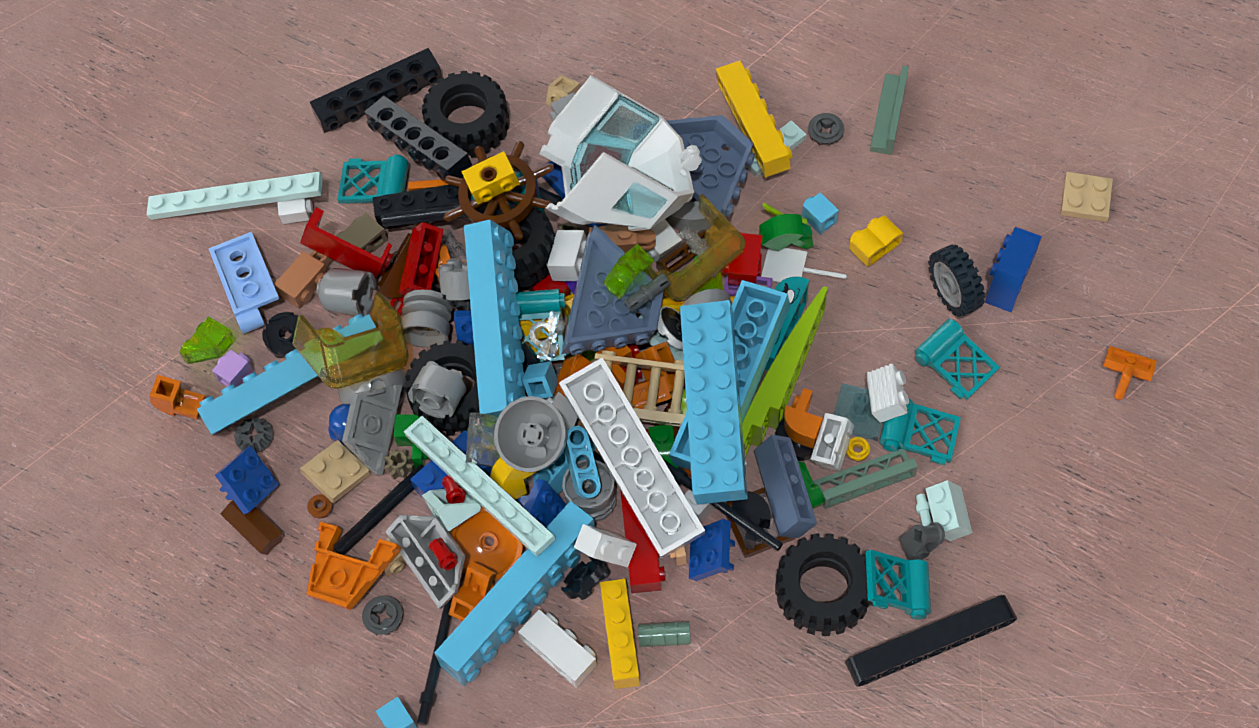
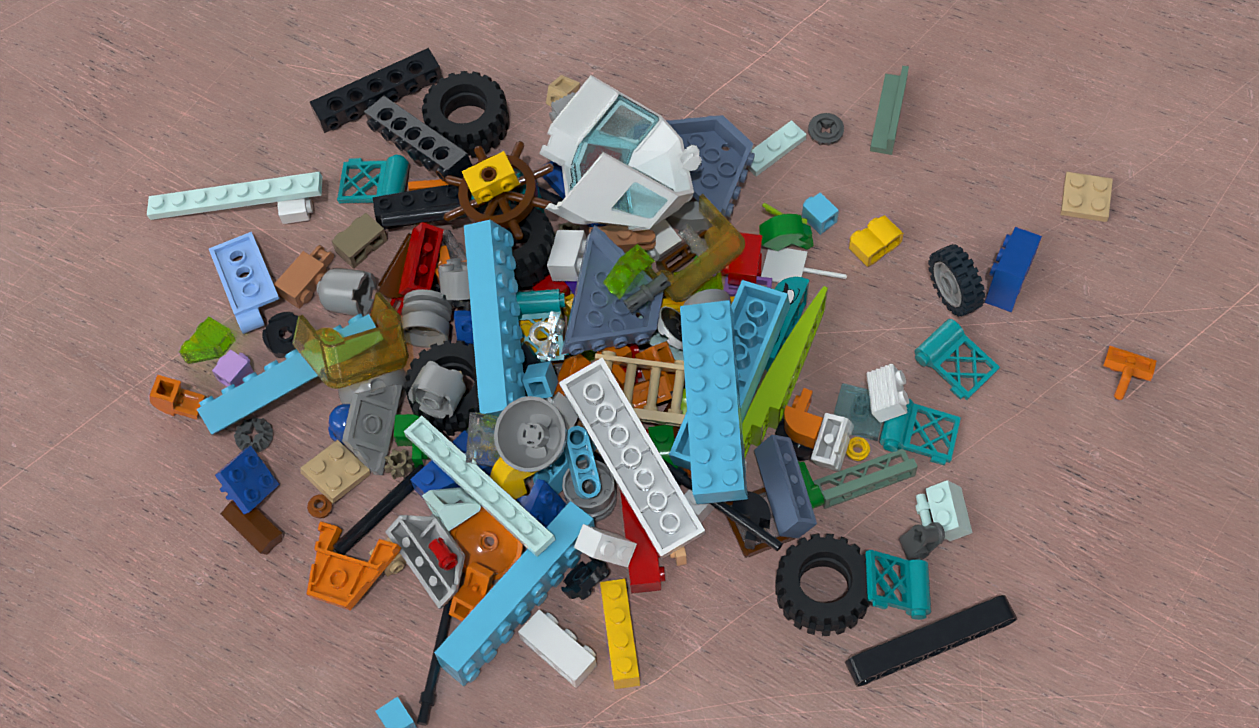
(341, 250): red panel -> none
(377, 606): dark grey gear -> none
(454, 493): red pin -> none
(664, 634): sand green axle -> none
(711, 551): blue plate -> none
(753, 118): yellow brick -> none

